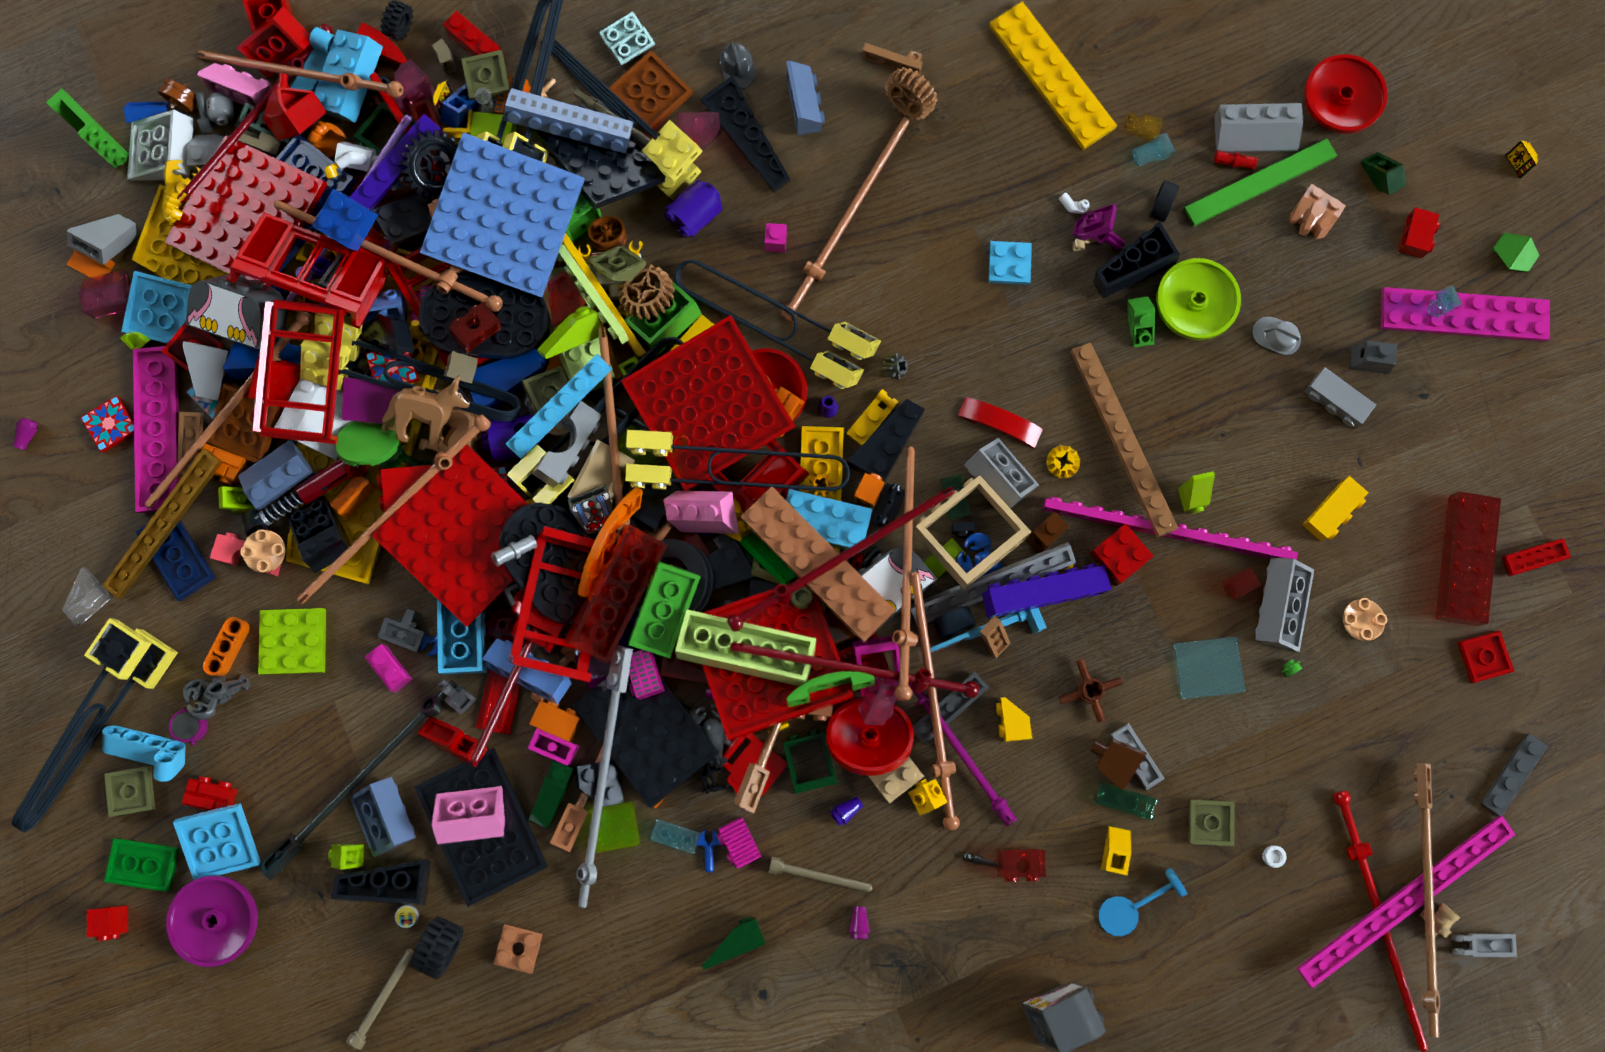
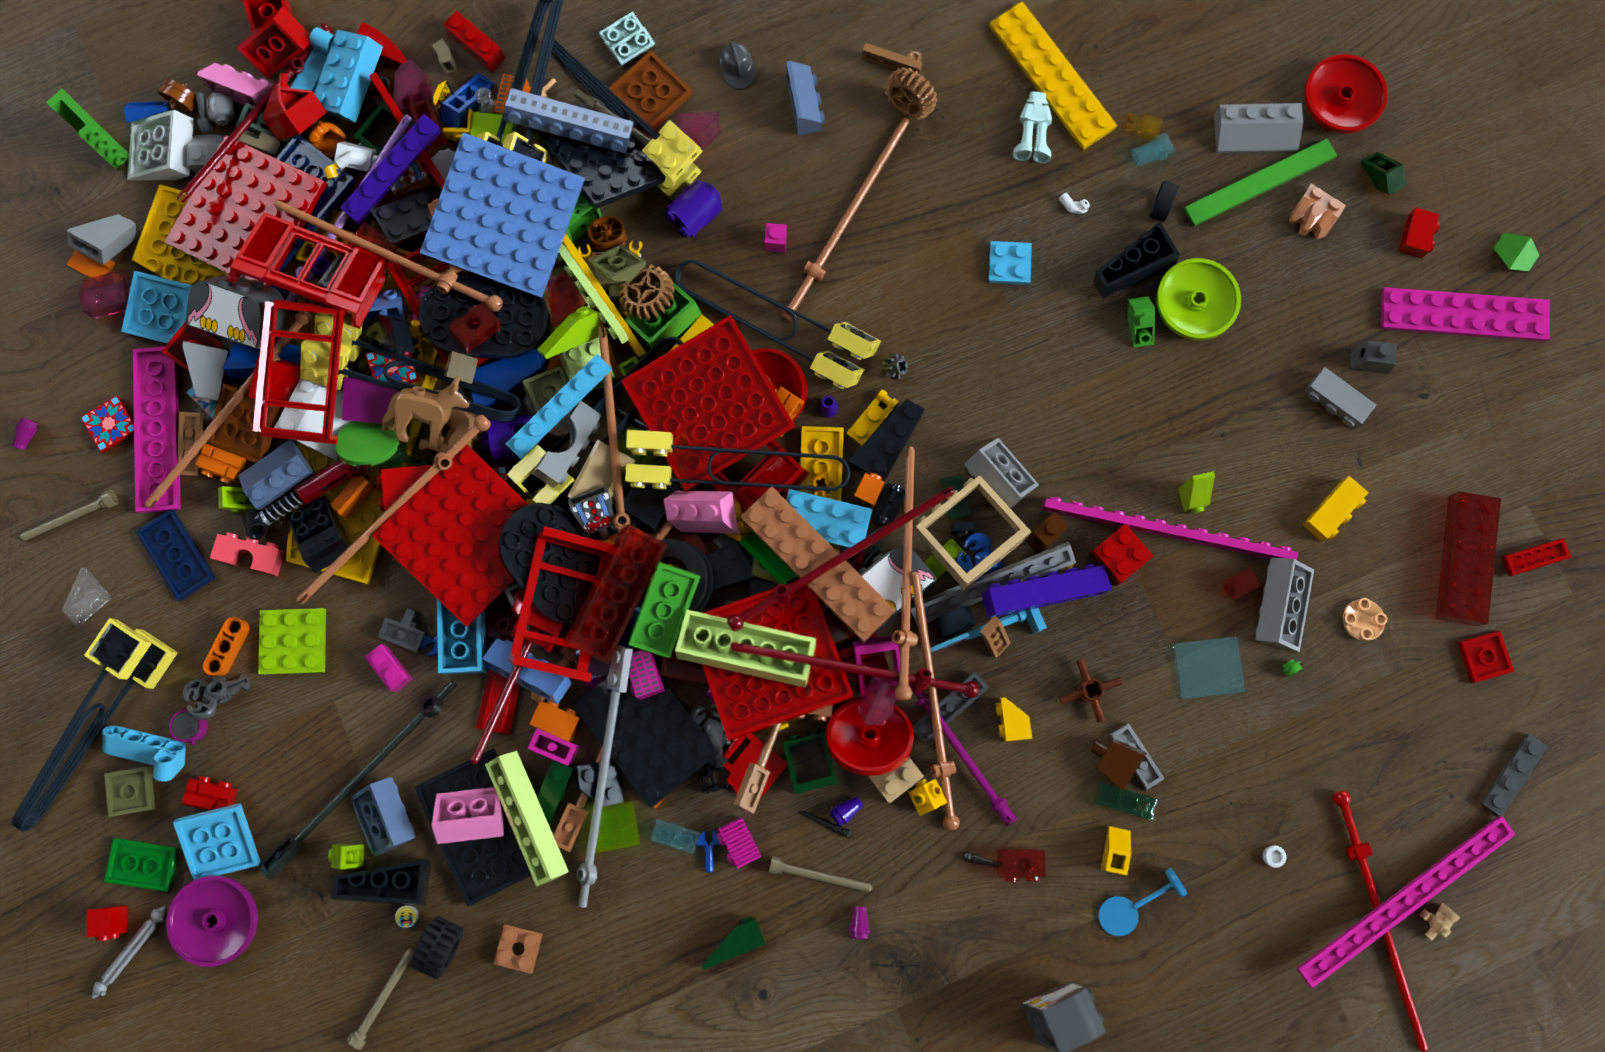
(107, 499): none -> dark tan piece
(128, 952): none -> light grey wheel
(135, 340): lime tile -> none
(162, 523): pearl gold plate -> none
(174, 187): yellow animal -> none
(263, 551): light nougat dish -> none
(345, 220): blue brick -> none
(349, 80): nougat bar -> none
(396, 20): black tyre -> none
(421, 149): black gear -> none
(450, 739): red slope -> none
(457, 698): flat silver plate -> none
(487, 72): olive plate -> none
(514, 550): light grey pin -> none
(526, 818): none -> yellowish green brick
(605, 538): orange tile -> none
(745, 132): black wing -> none
(802, 598): olive tile -> none
(836, 828): none -> pearl dark grey piece
(857, 679): bright green slope -> none
(1000, 420): red slope -> none
(1038, 116): none -> light aqua piece
(1054, 465): yellow gear -> none
(1079, 245): tan hand -> none
(1099, 225): magenta piece -> none
(1124, 440): medium nougat plate -> none
(1211, 822): olive plate -> none
(1235, 160): red pin -> none
(1277, 335): light grey piece -> none
(1423, 797): medium nougat bar -> none
(1444, 302): clear light blue piece -> none
(1487, 945): light grey hinge -> none
(1522, 158): piece -> none

